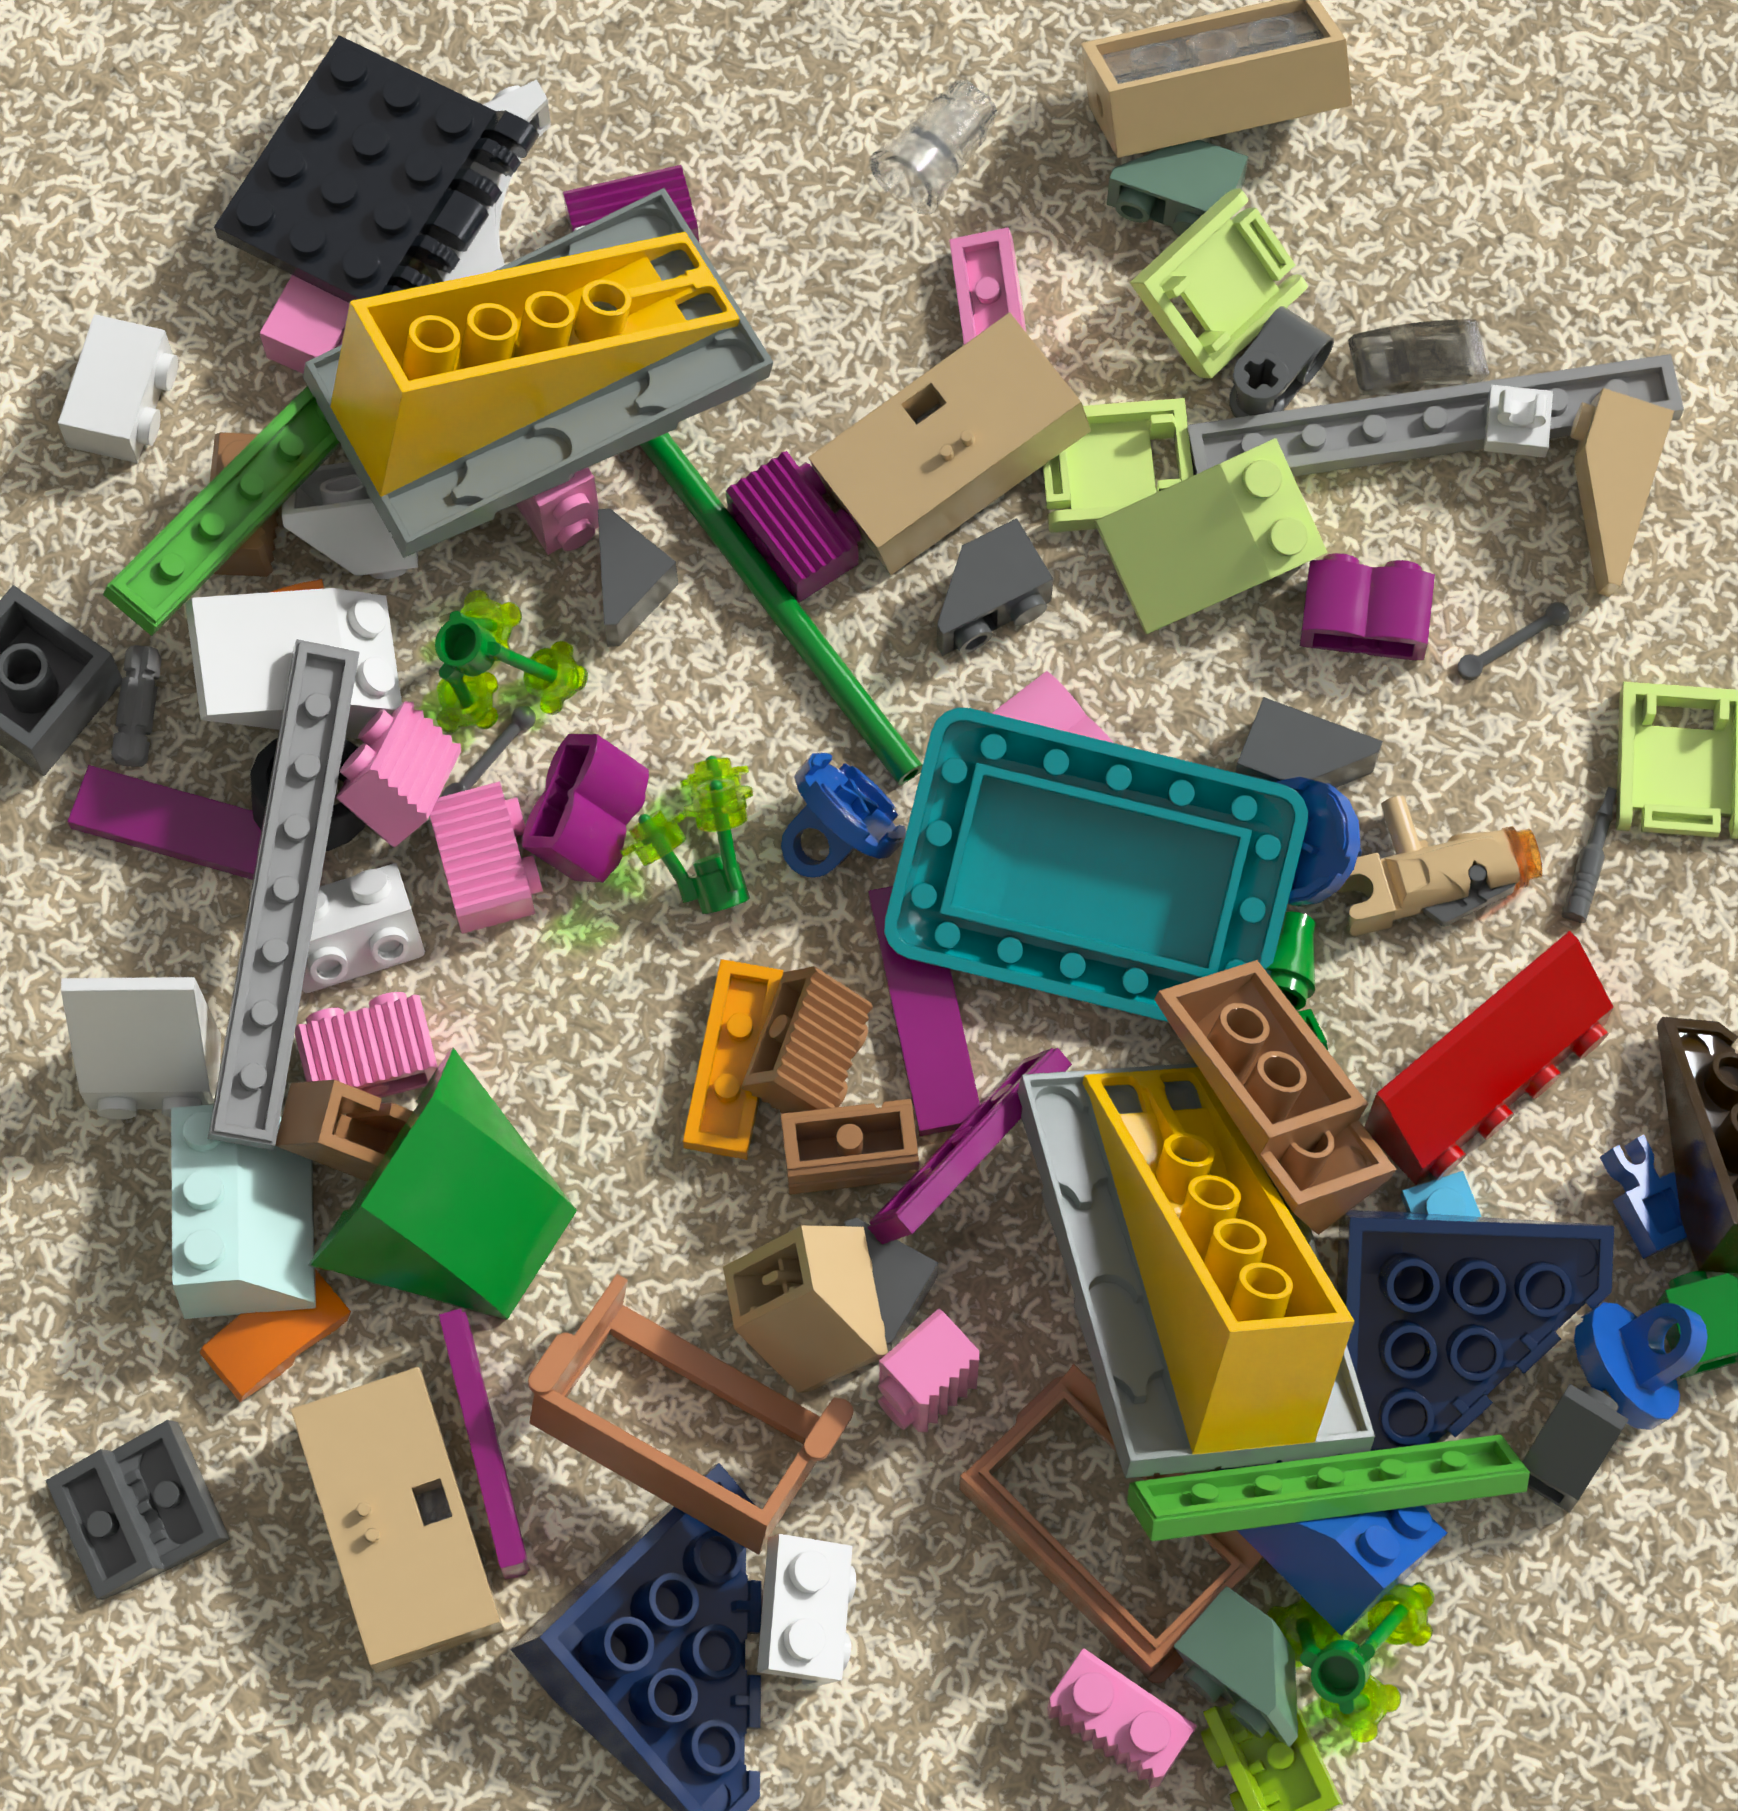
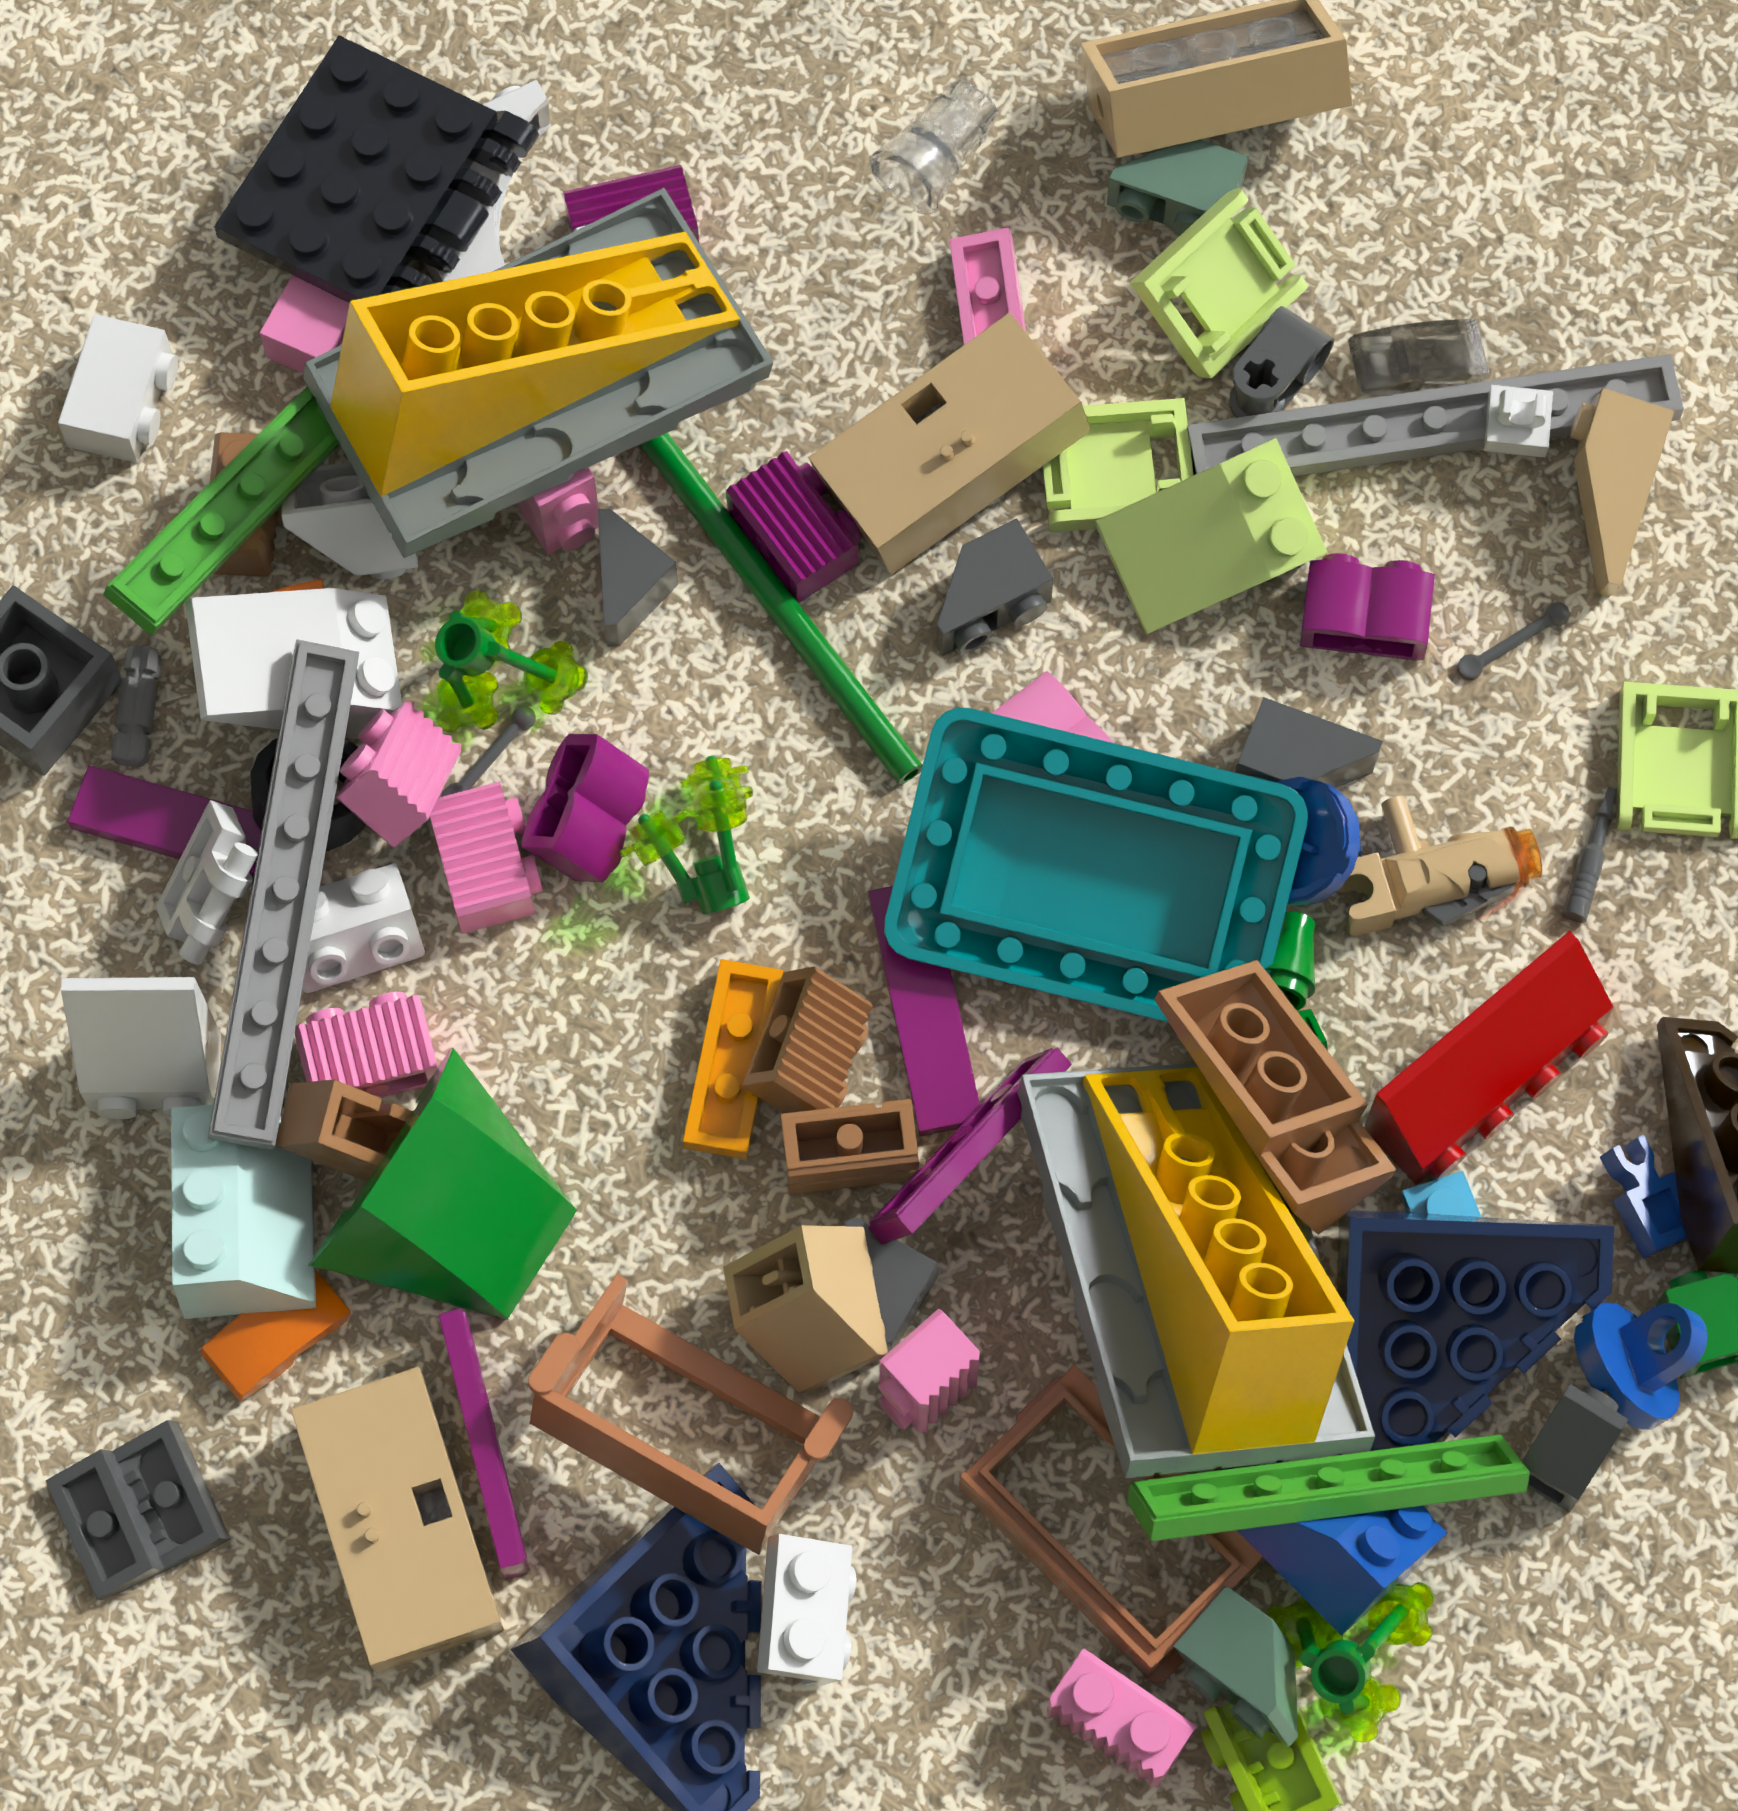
(207, 882): none -> white plate
(846, 810): blue tile -> none

